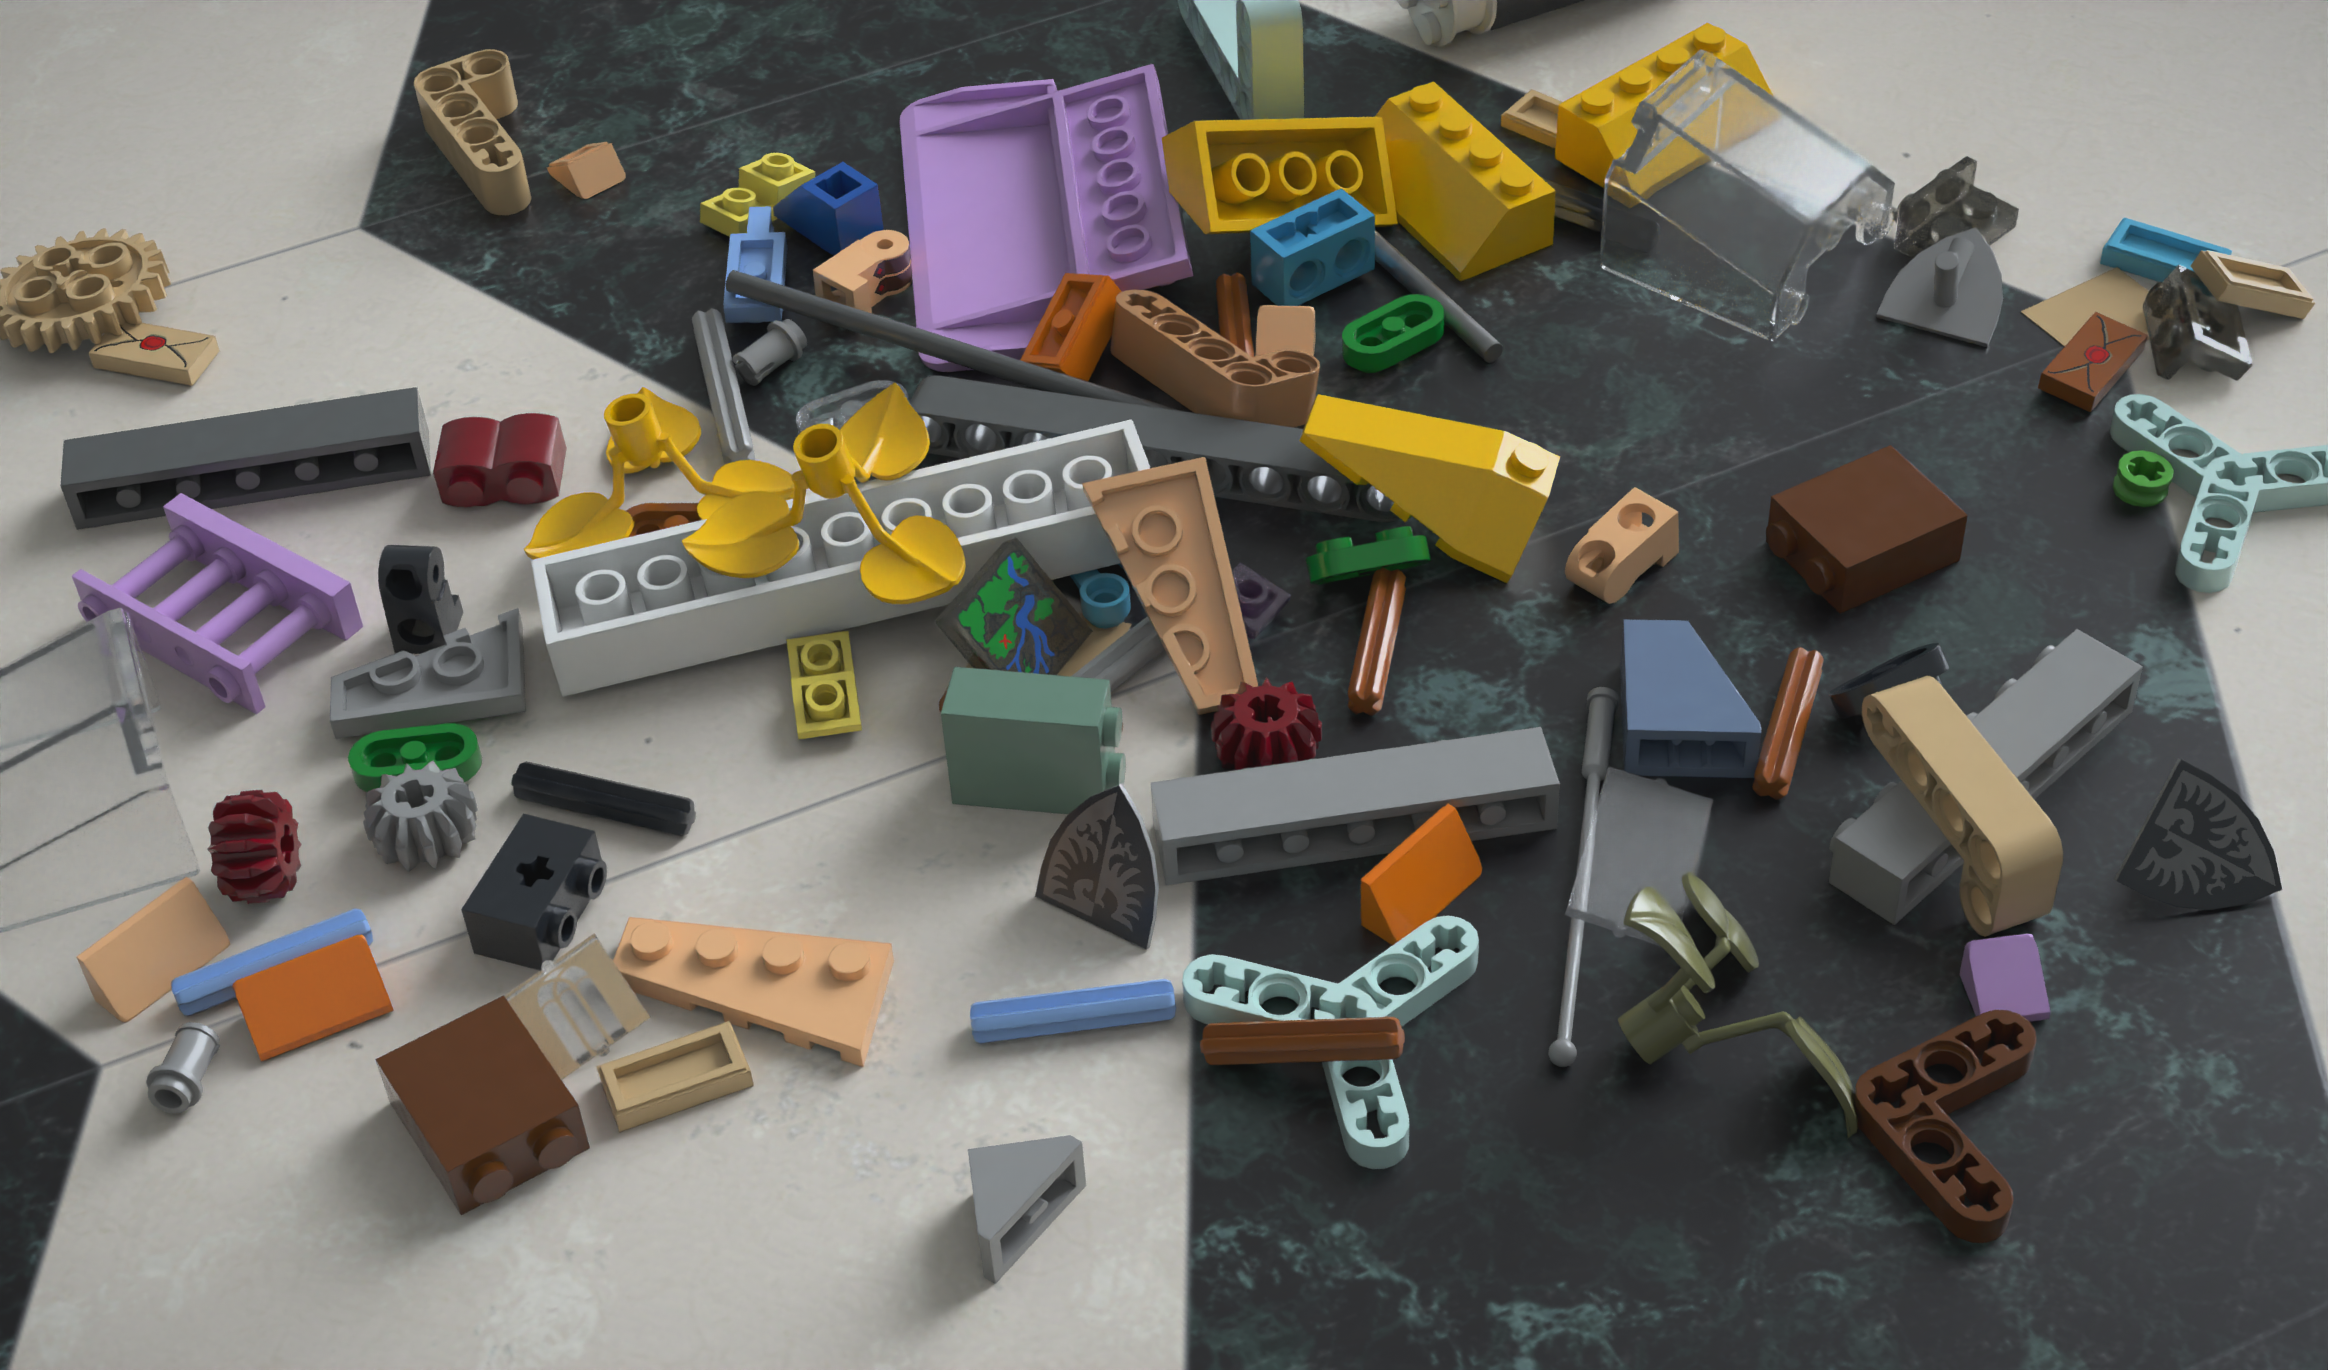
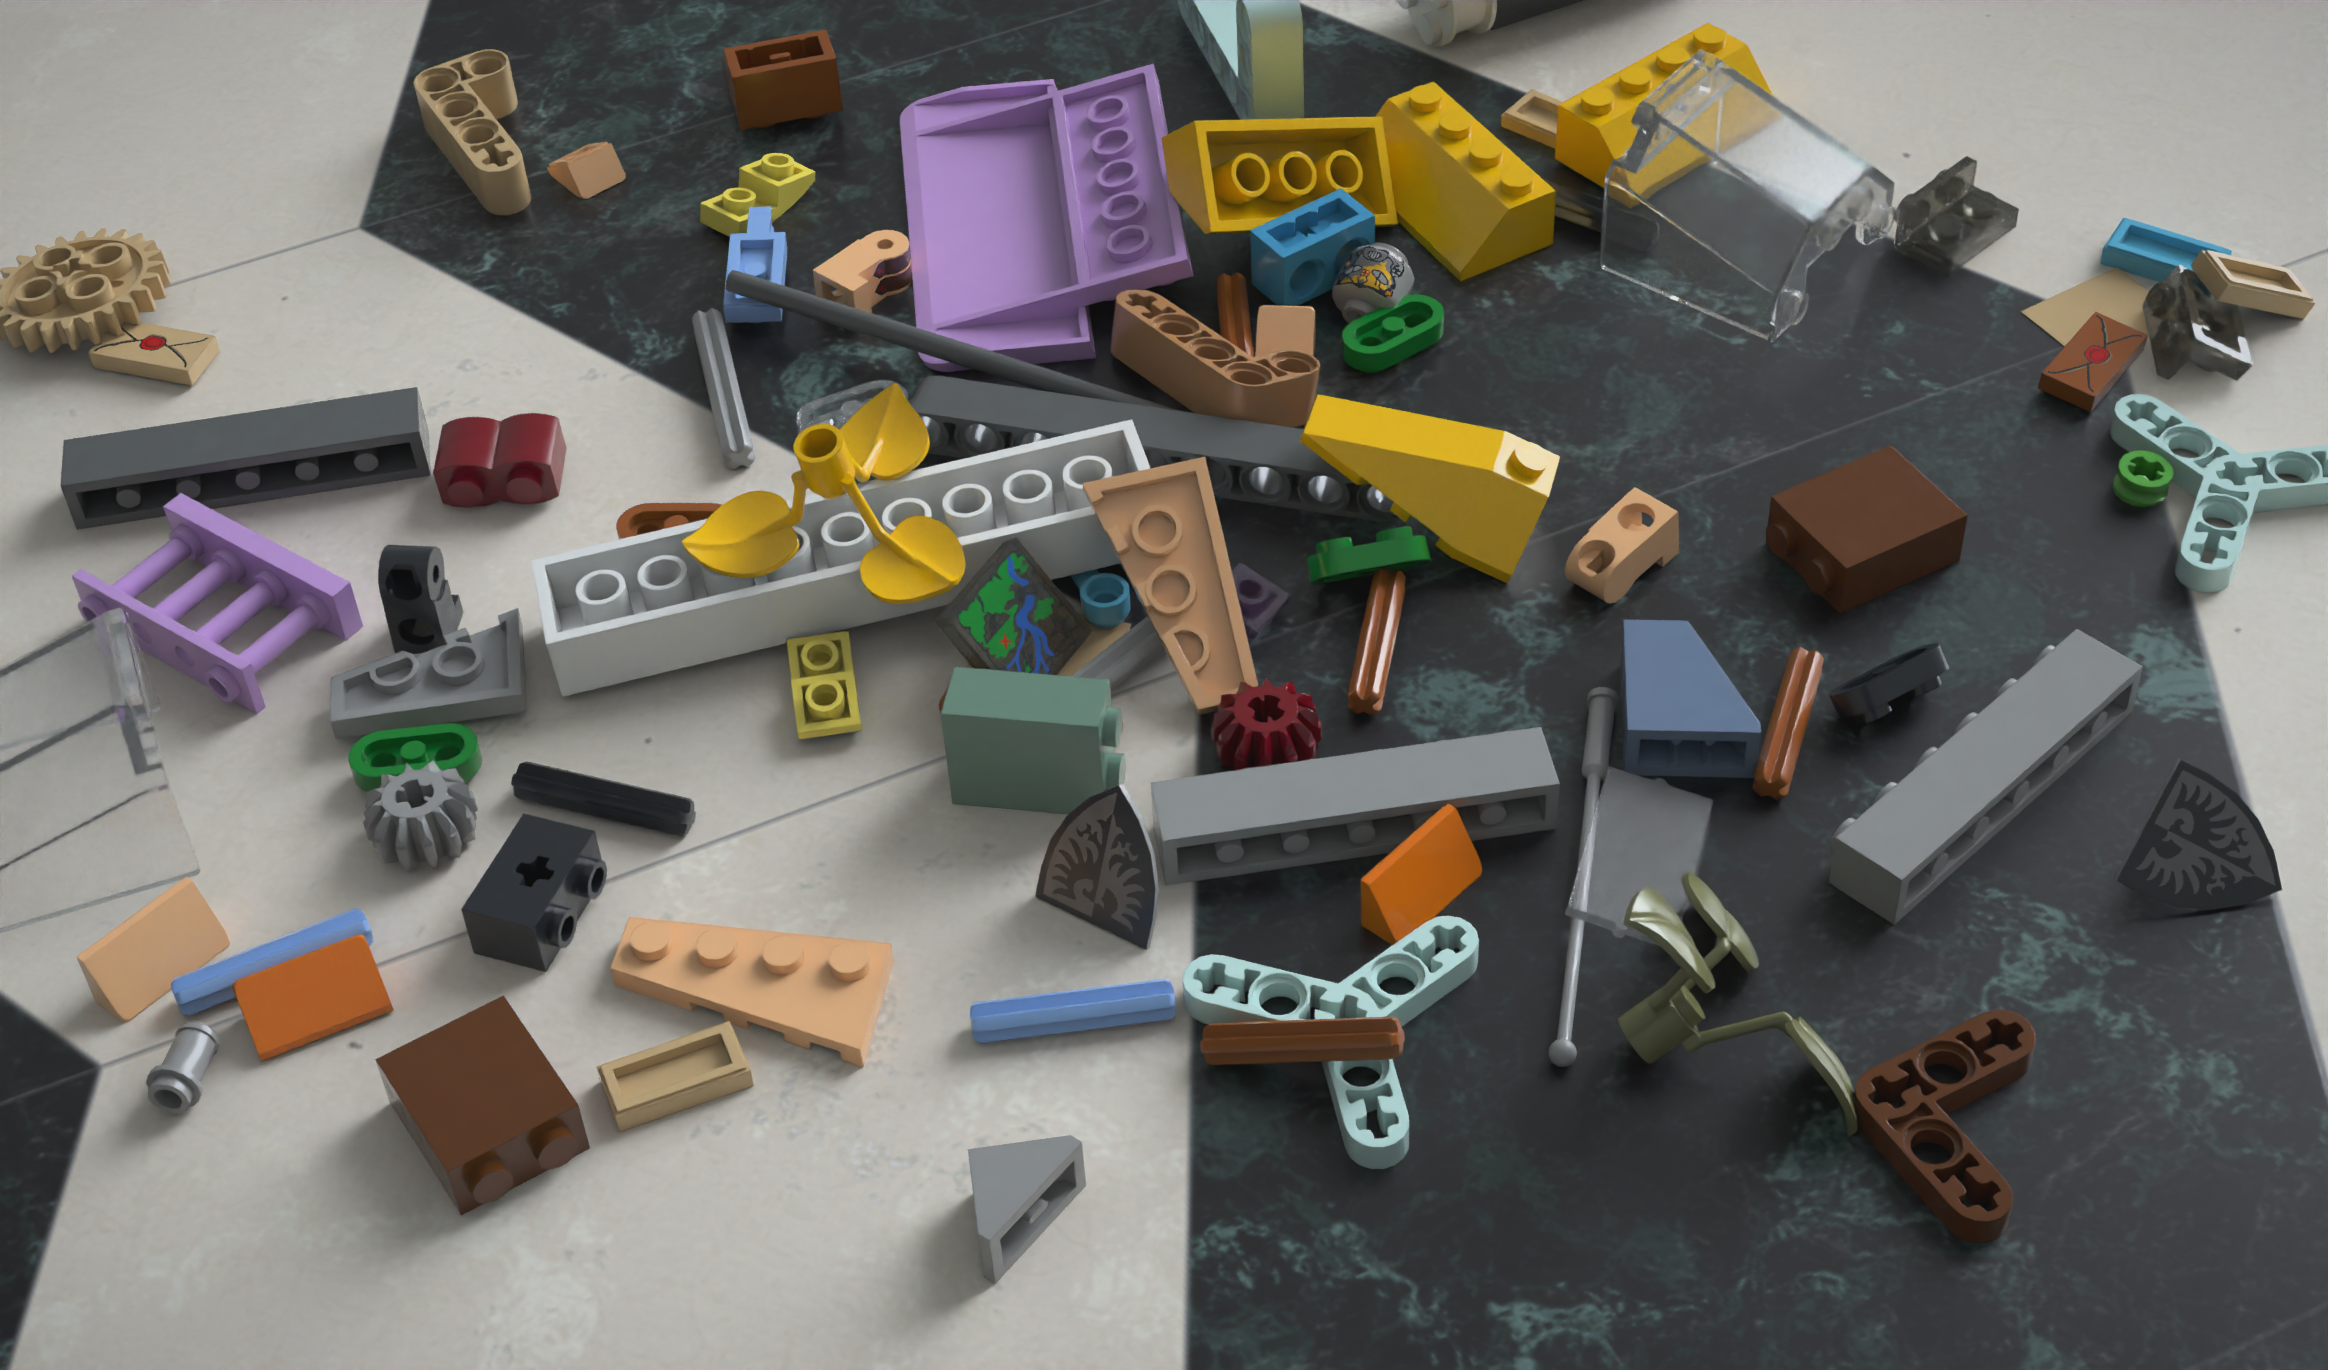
(254, 846): dark red gear -> none
(577, 1006): clear piece -> none
(643, 435): yellow plant -> none
(781, 343): light grey pin -> none
(782, 79): none -> dark orange slope
(833, 208): blue slope -> none
(1075, 326): orange slope -> none
(1372, 279): none -> head
(1454, 316): flat silver bar -> none
(1949, 290): light grey shield -> none
(1974, 800): tan beam -> none
(2005, 976): lavender slope -> none

